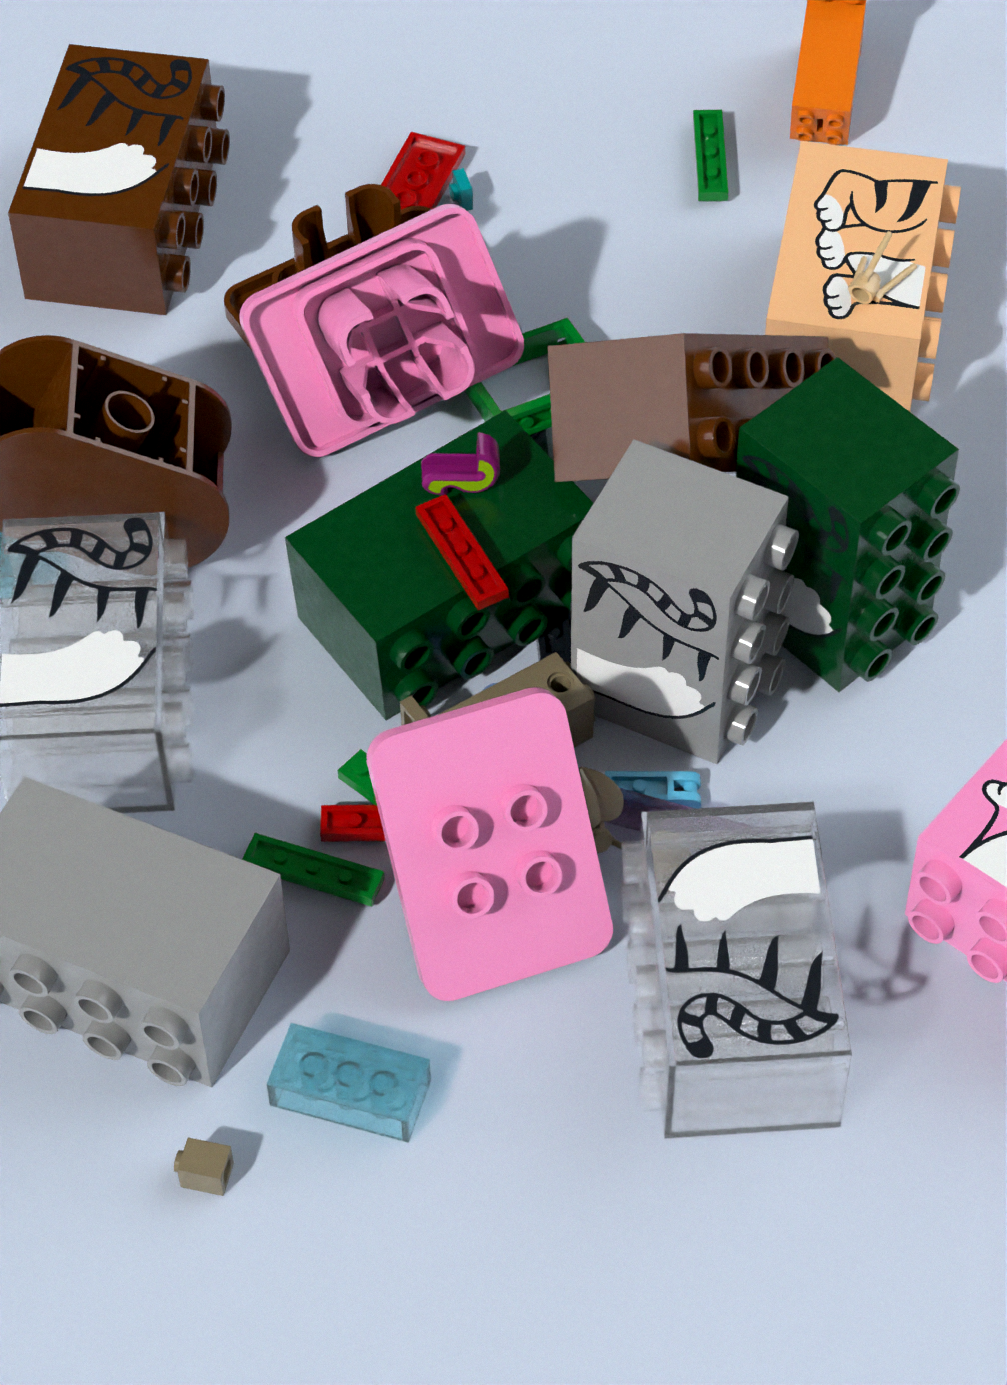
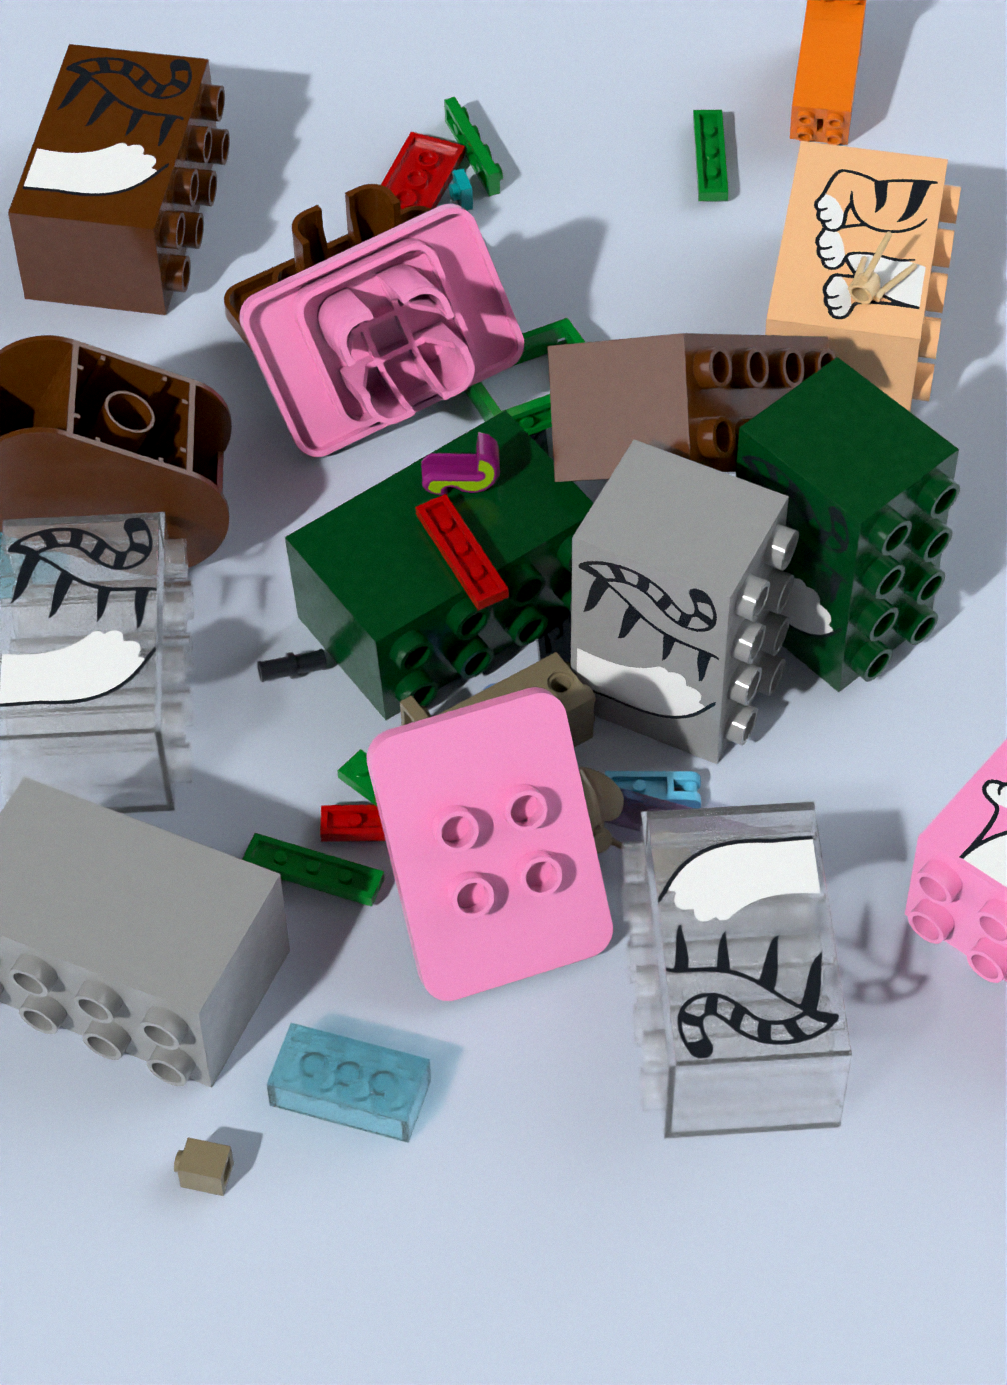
(291, 665): none -> black pin
(476, 153): none -> green plate

